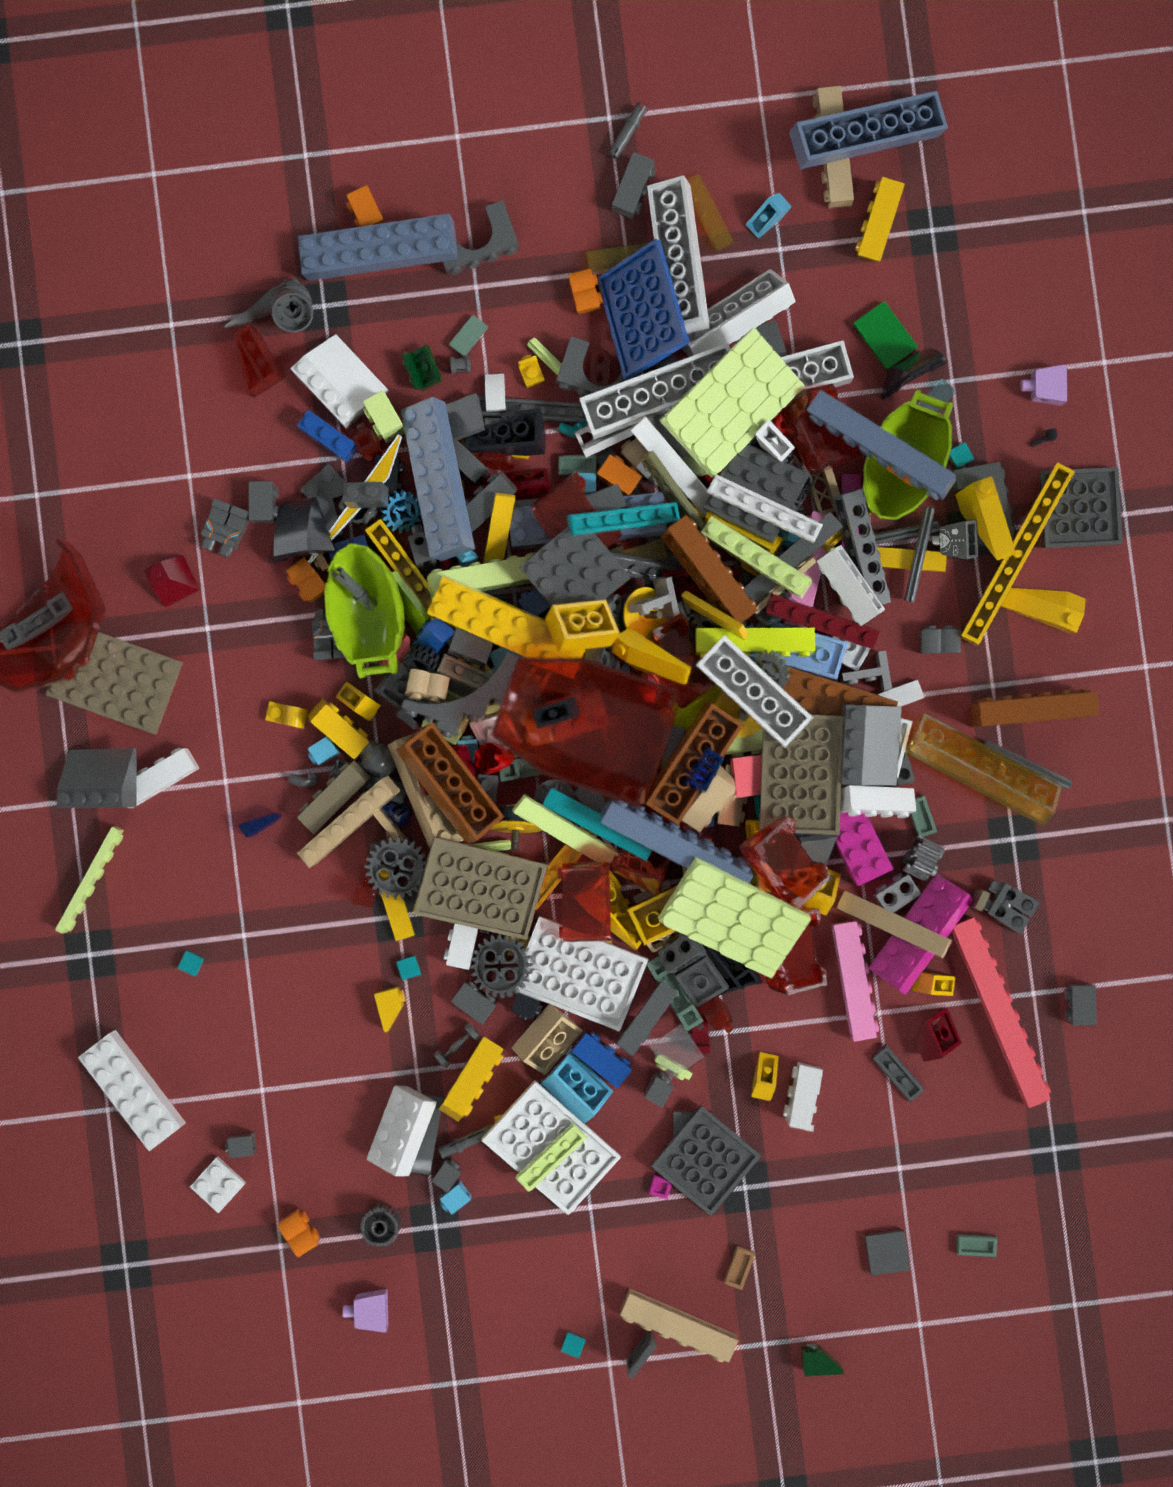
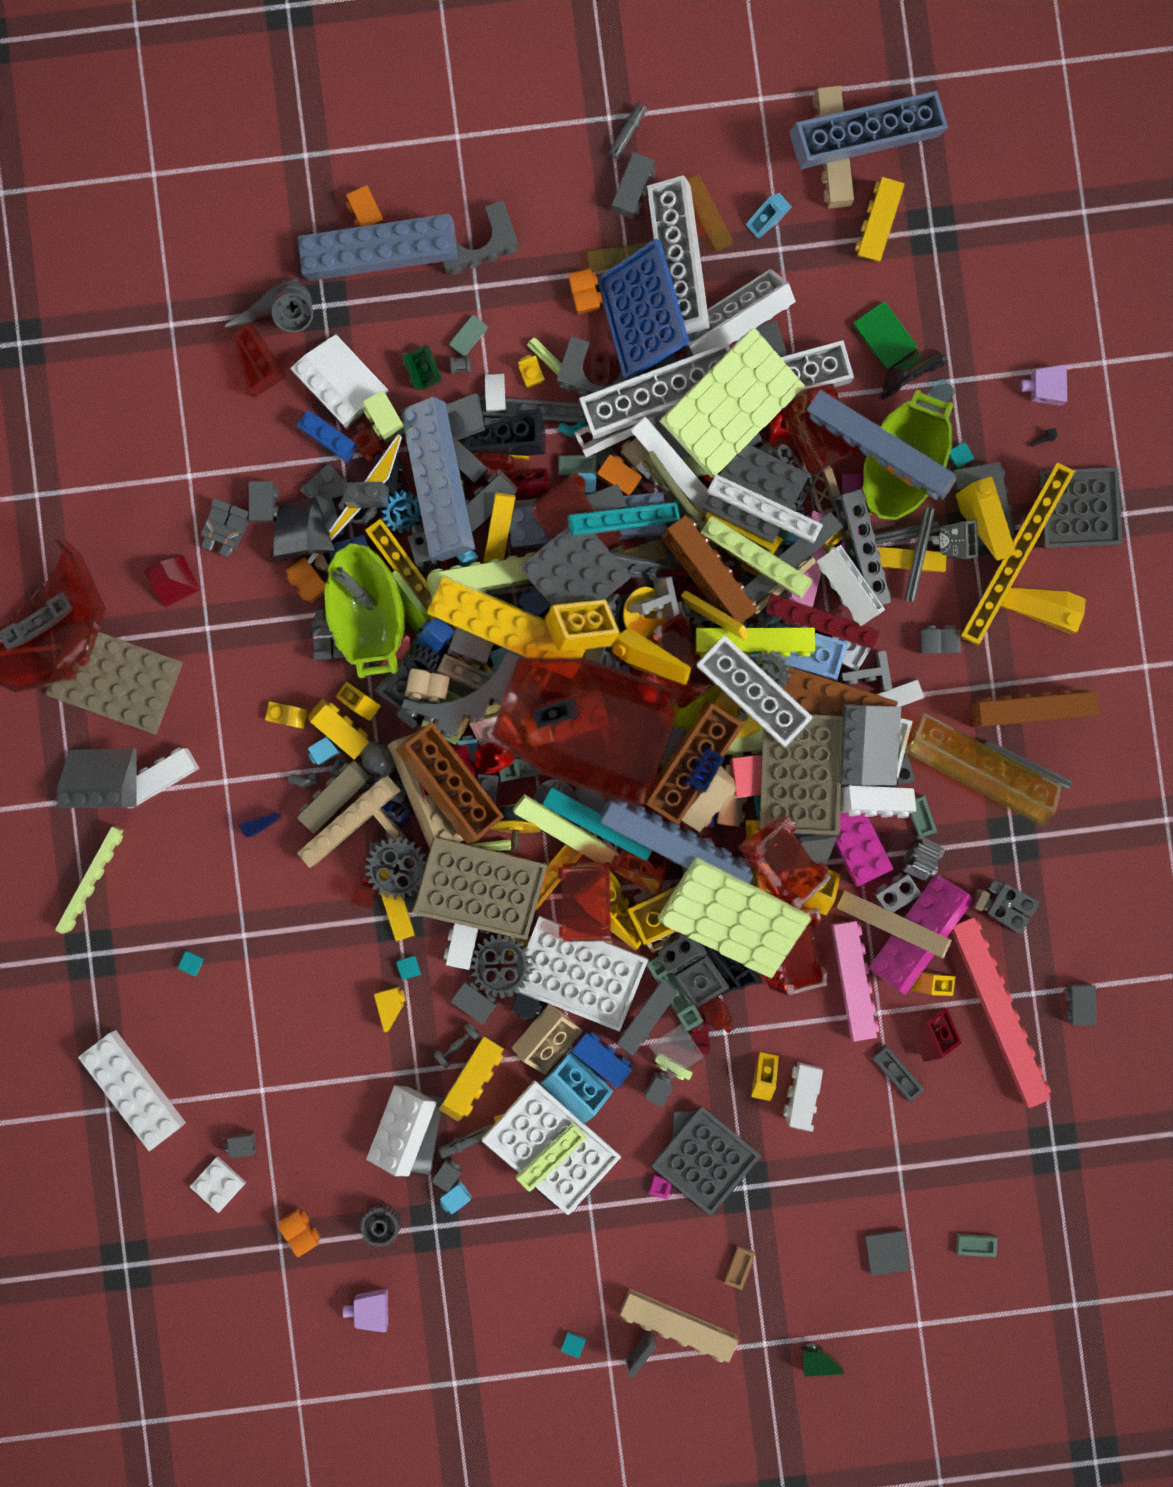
(773, 441): white slope -> none

